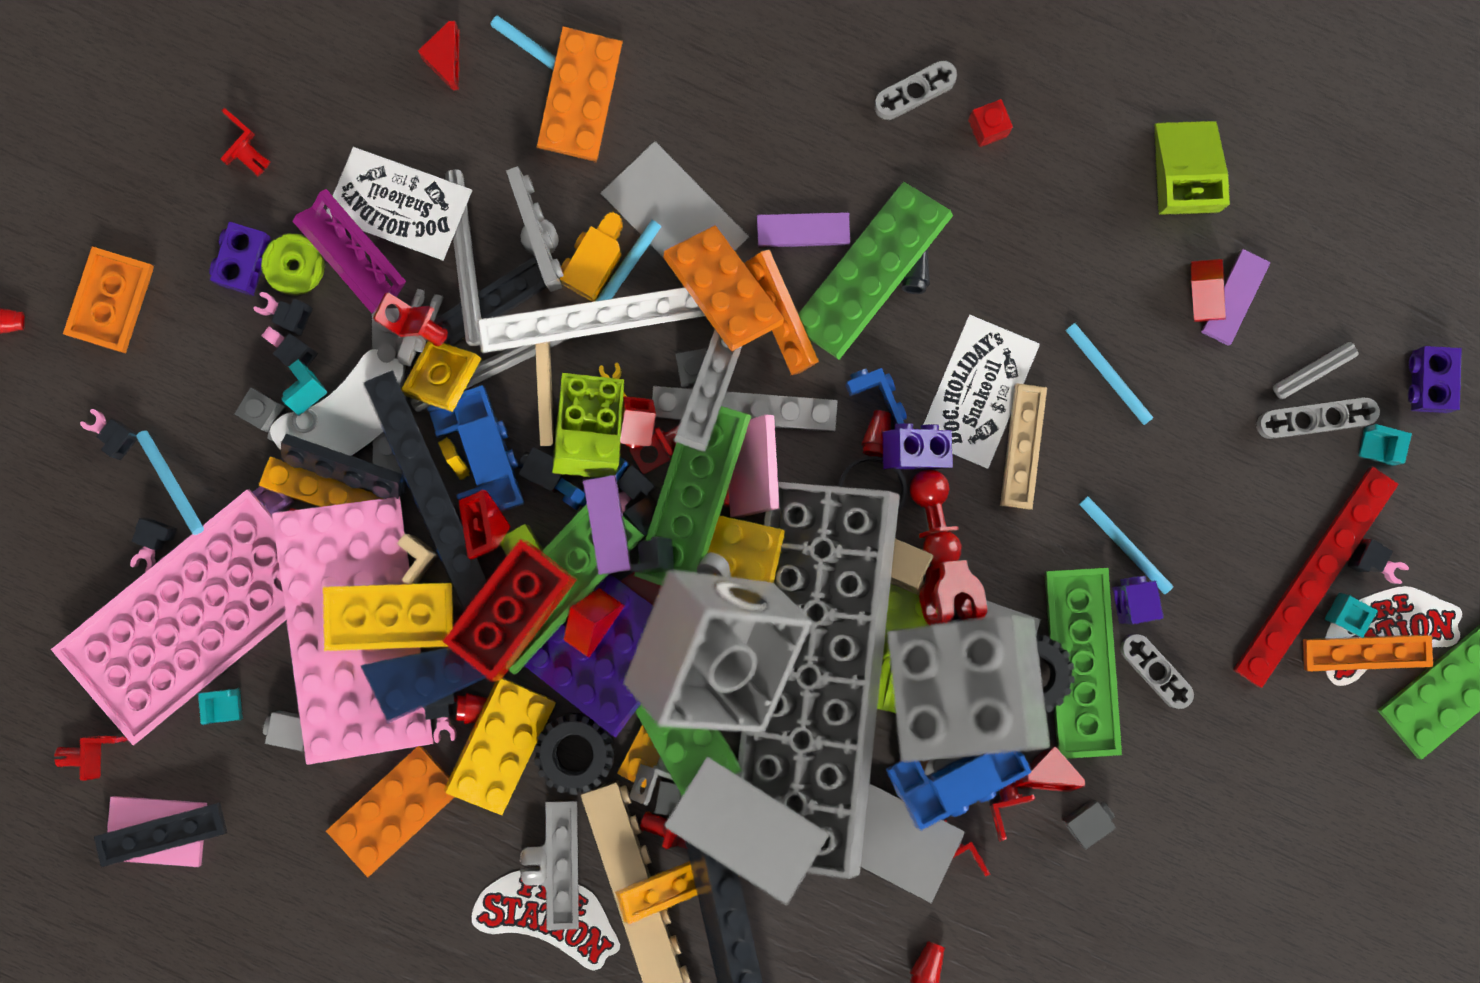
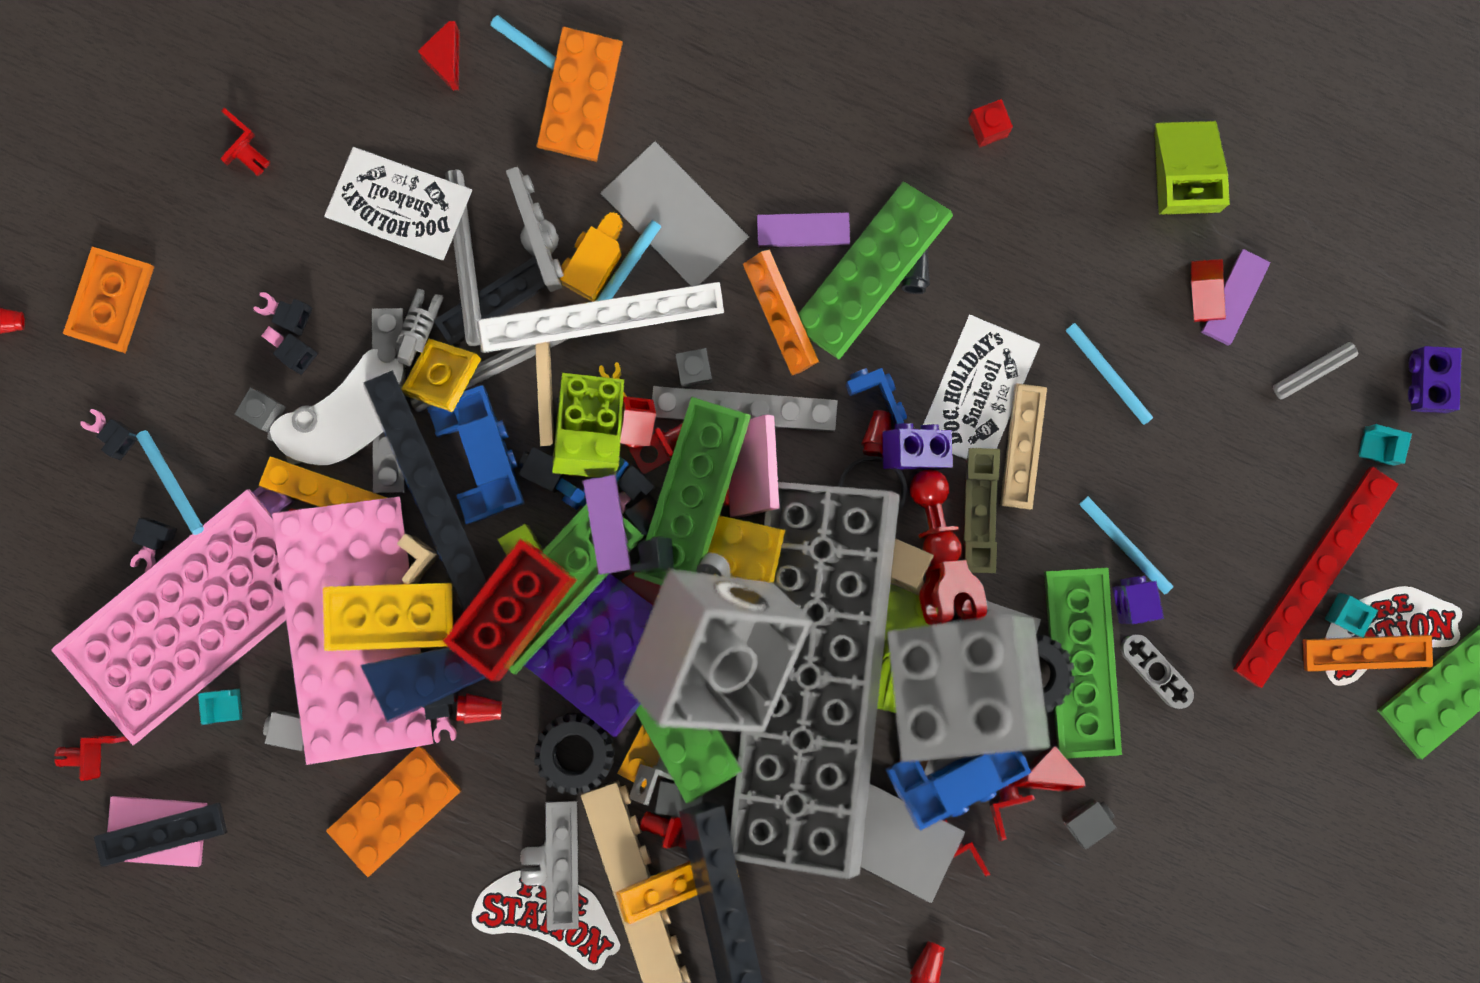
(248, 260): dark purple brick -> none
(281, 254): lime plate -> none
(304, 391): teal panel -> none
(341, 467): black plate -> none
(348, 255): magenta fence -> none
(411, 320): red bracket -> none
(453, 459): yellow tile -> none
(482, 524): red slope -> none
(499, 746): yellow plate -> none
(591, 620): red slope -> none
(707, 394): light grey plate -> none
(723, 288): orange plate -> none
(747, 830): light grey sticker -> none
(938, 87): light grey beam -> none
(980, 509): none -> olive slope
(1317, 418): light grey beam -> none
(1375, 557): black piece -> none

